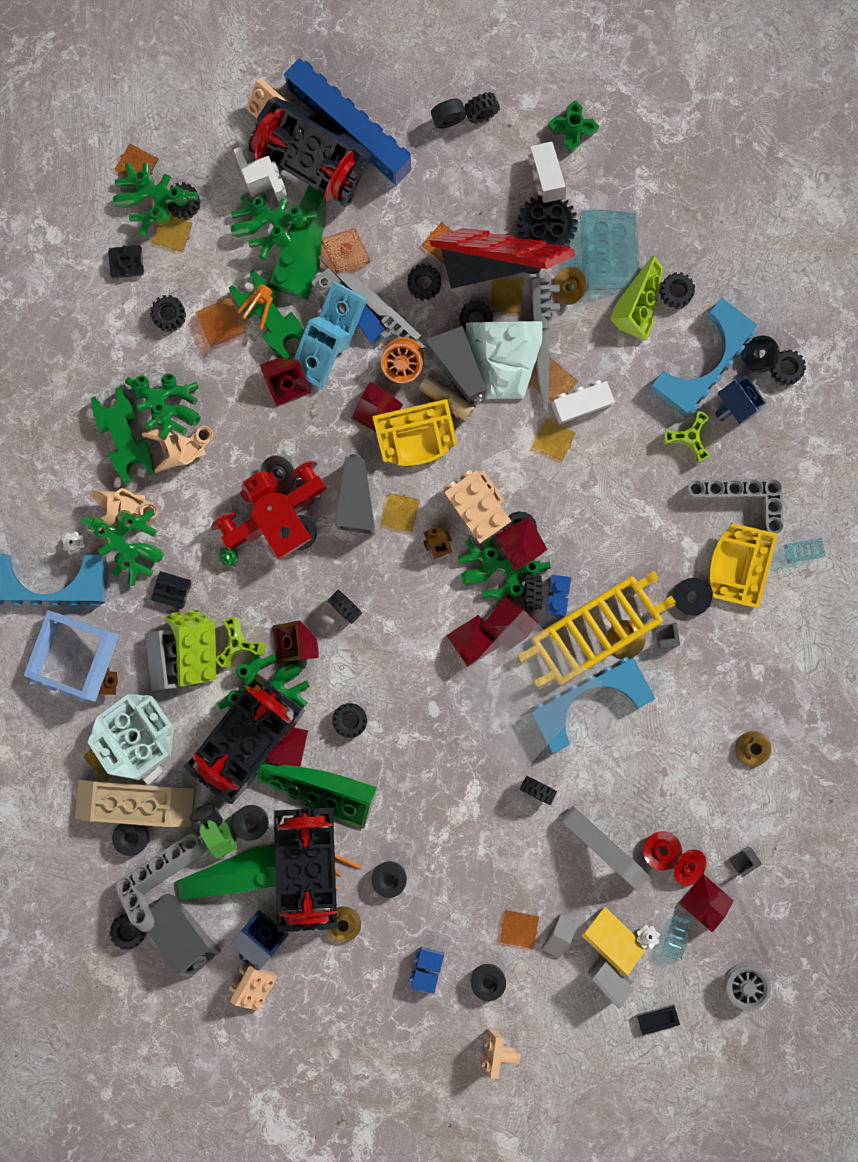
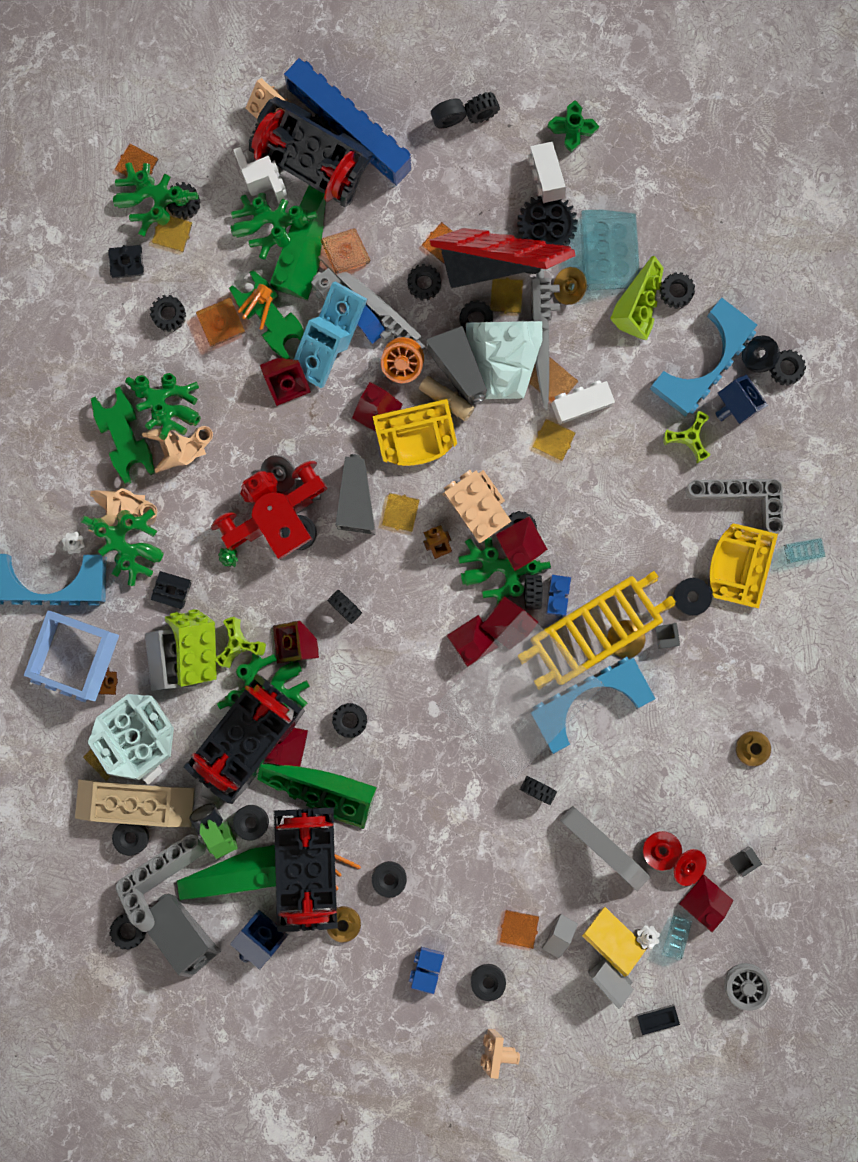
(253, 987): light nougat plate -> none

